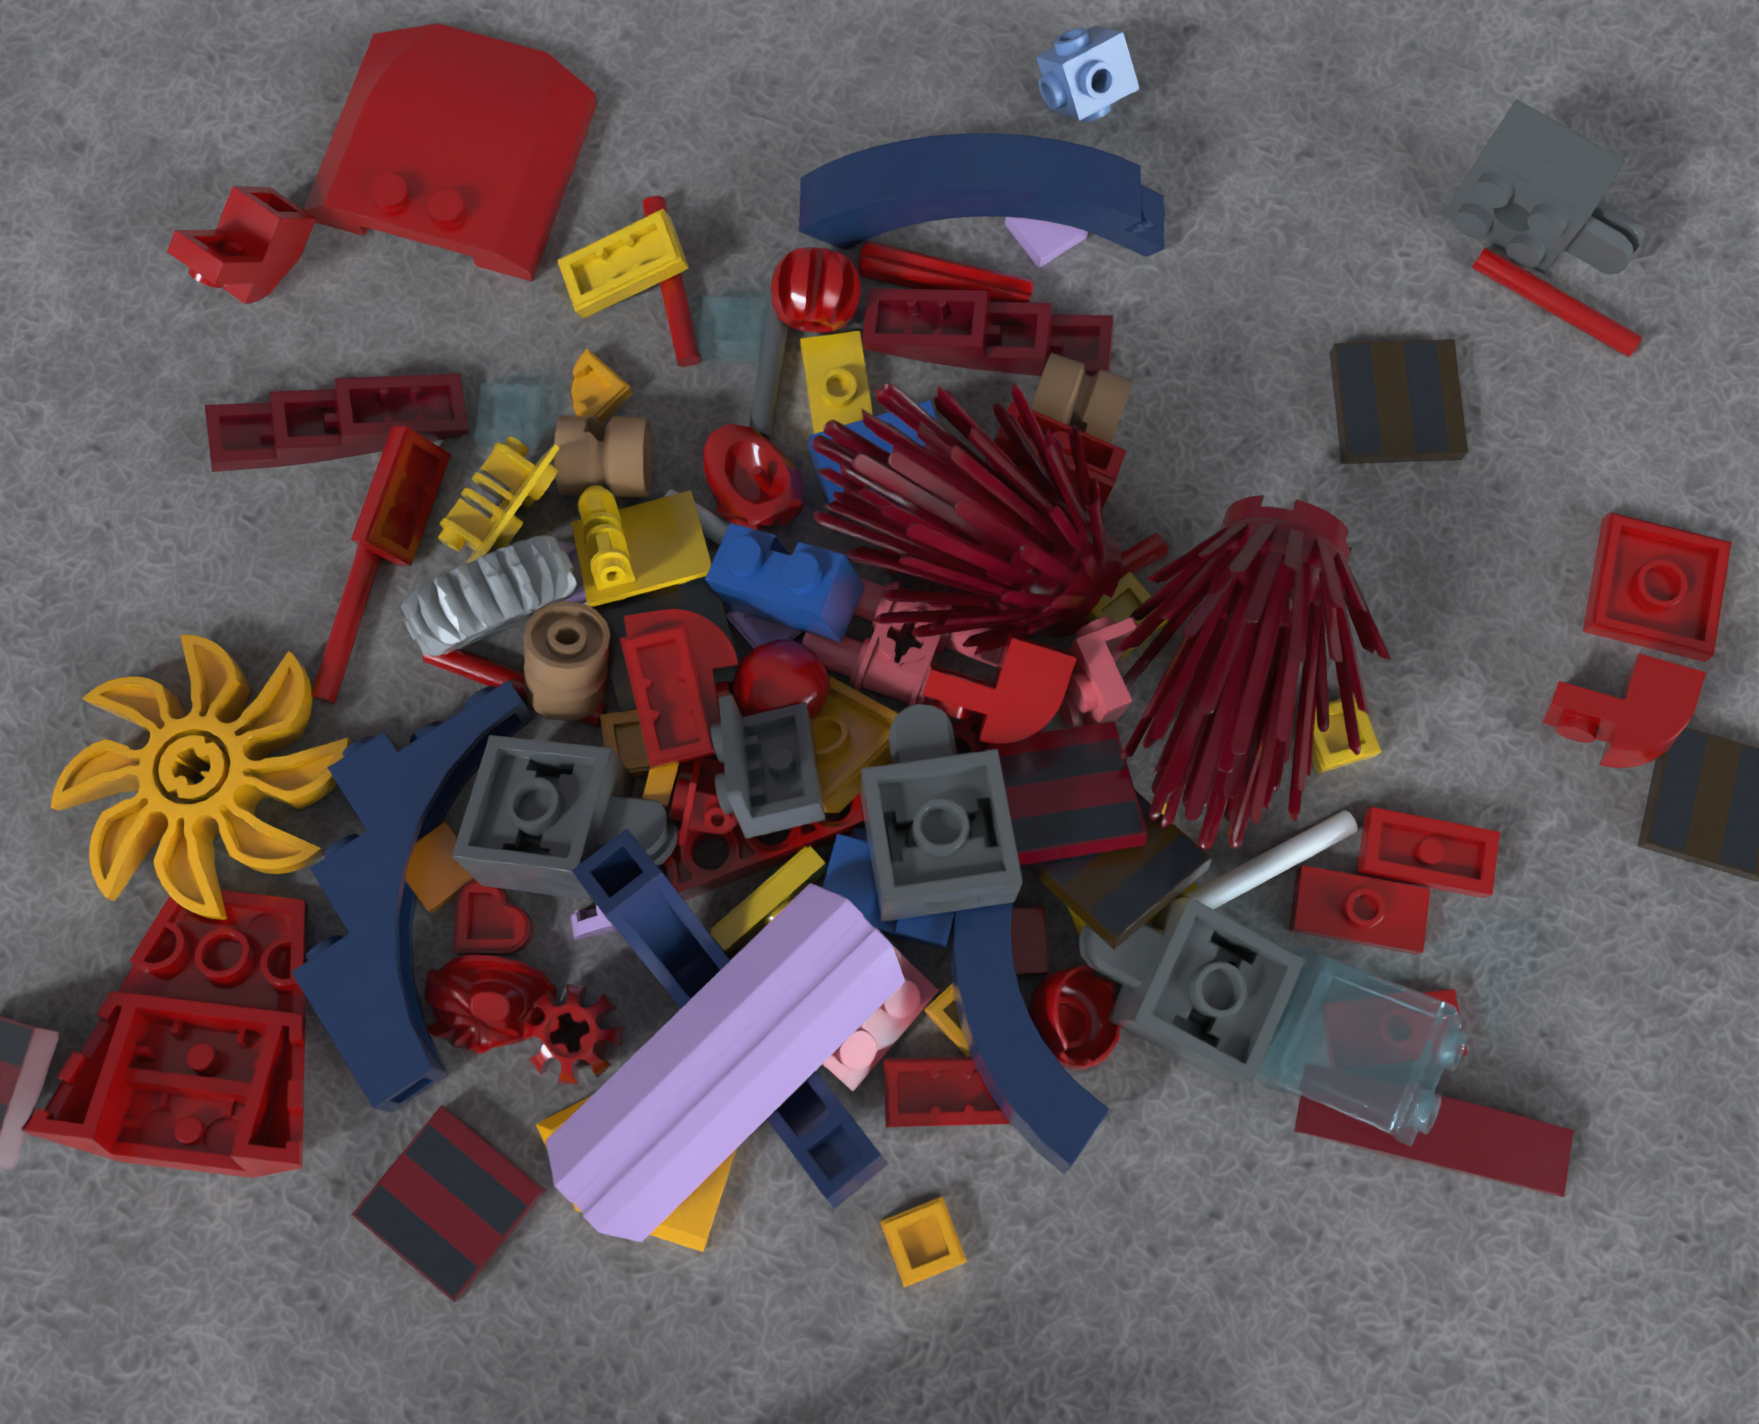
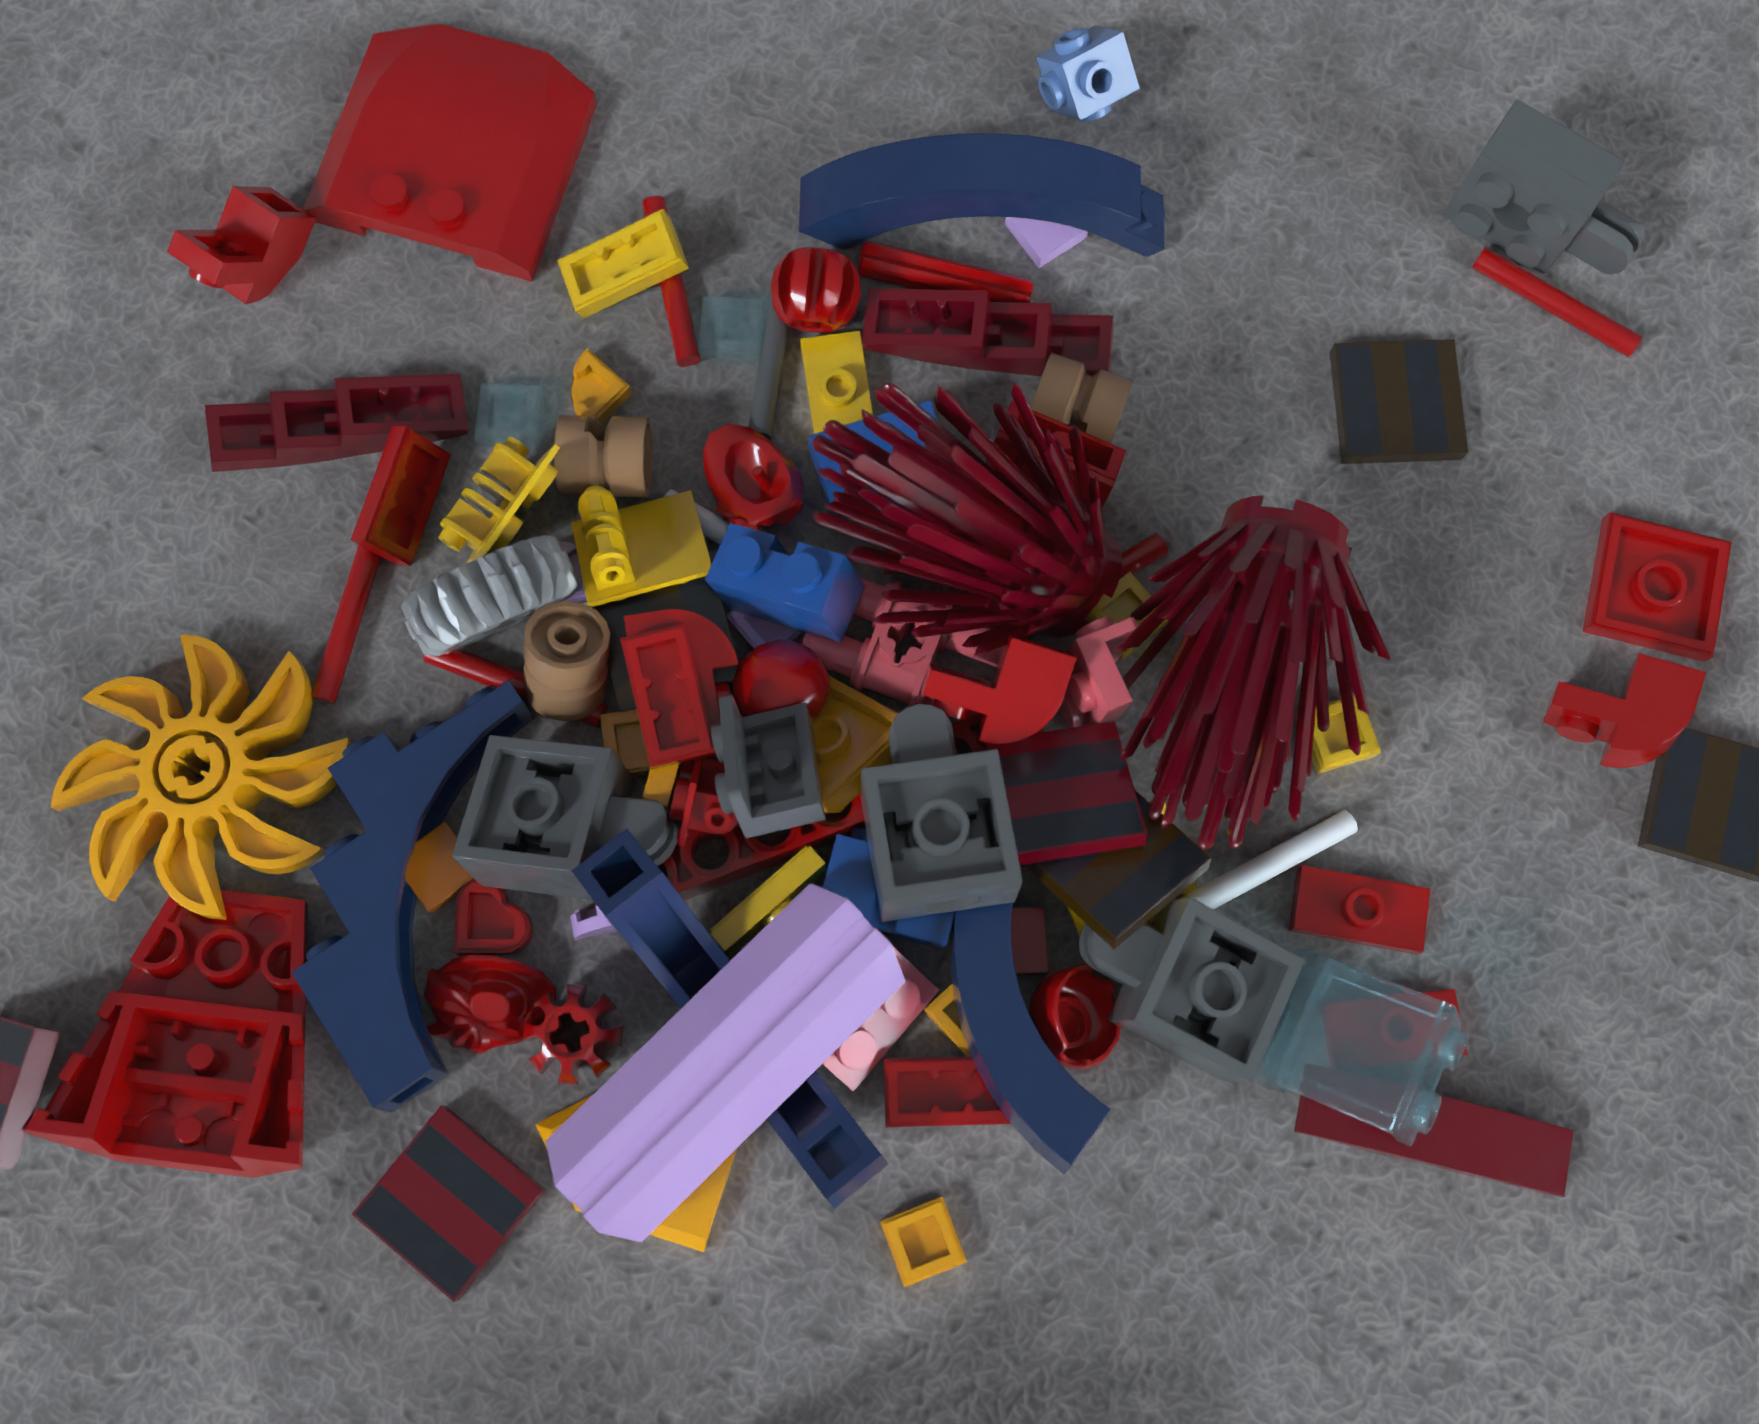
(1428, 852): red plate -> none

